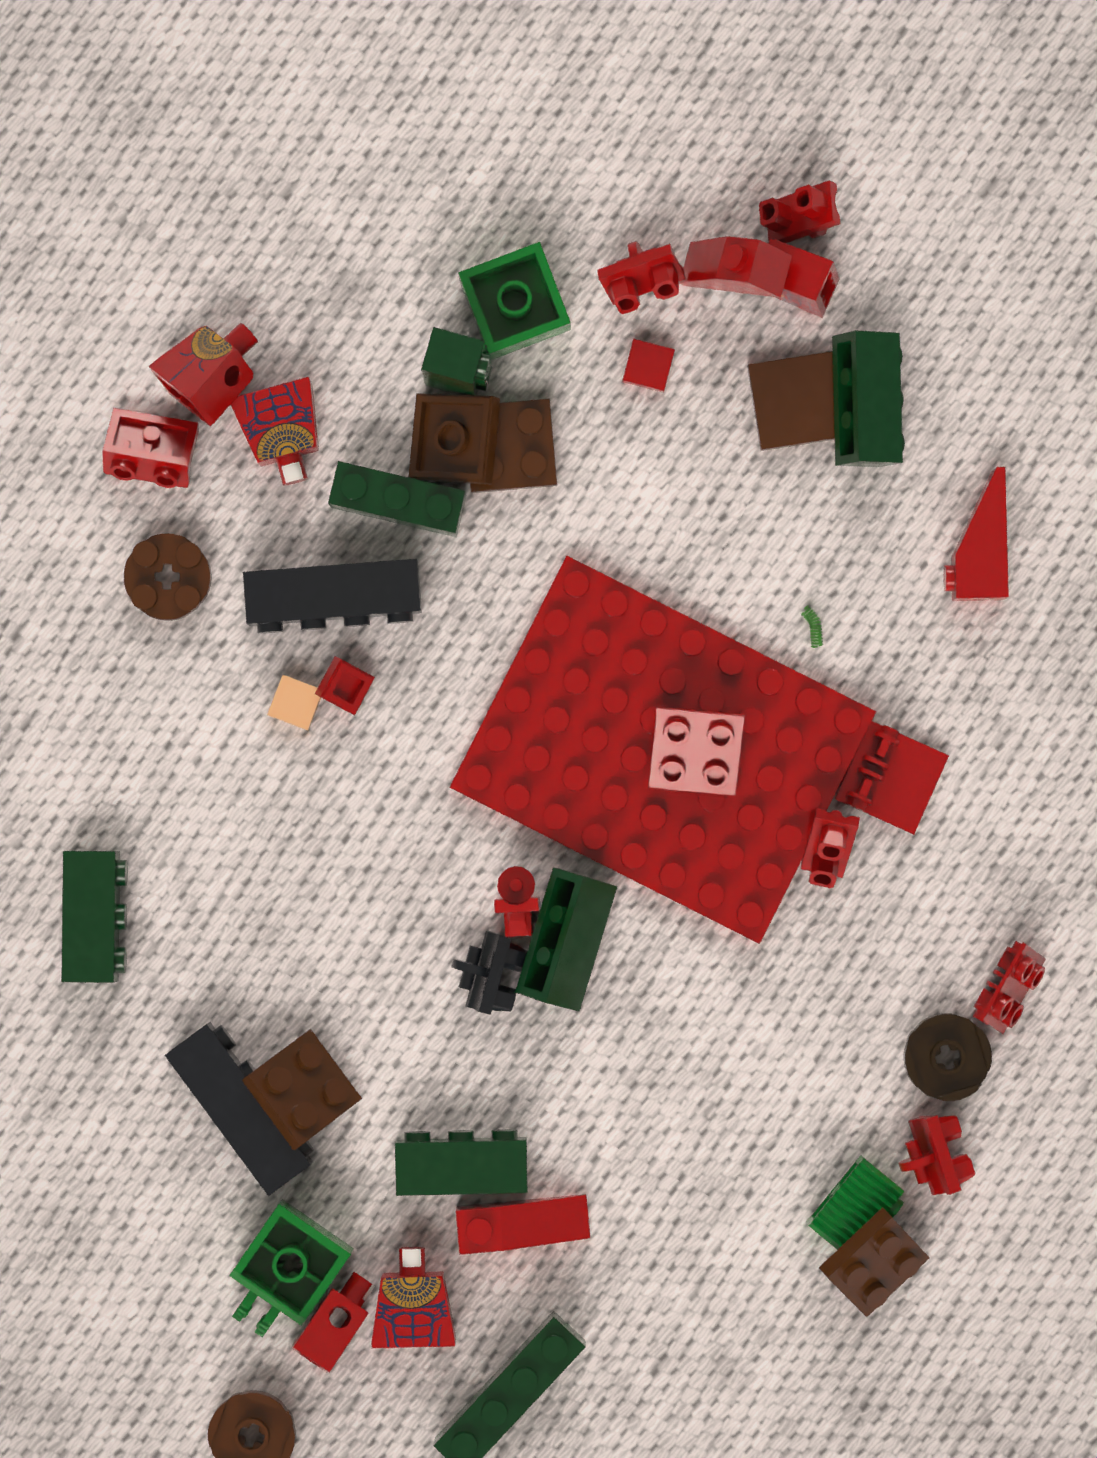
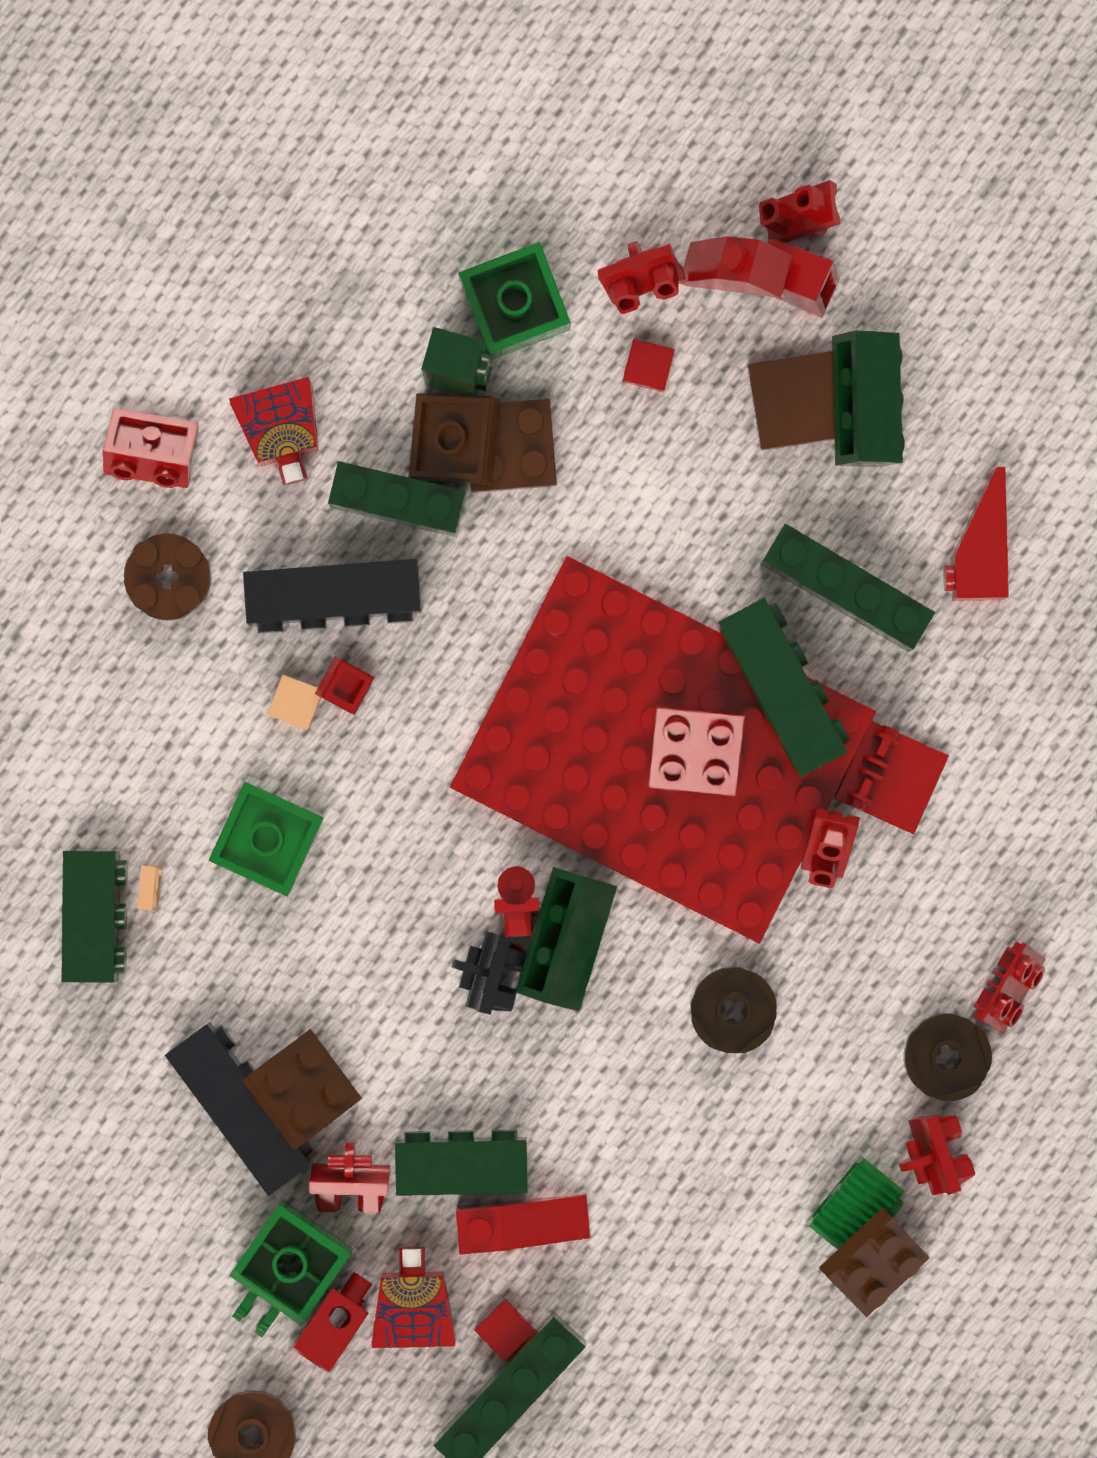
(149, 887): none -> light nougat tile
(207, 370): red torso -> none
(266, 839): none -> green plate
(349, 1176): none -> red hips
(505, 1330): none -> red tile
(729, 1034): none -> dark brown plate
(782, 687): none -> dark green brick
(819, 638): bright green leg -> none
(847, 588): none -> dark green brick

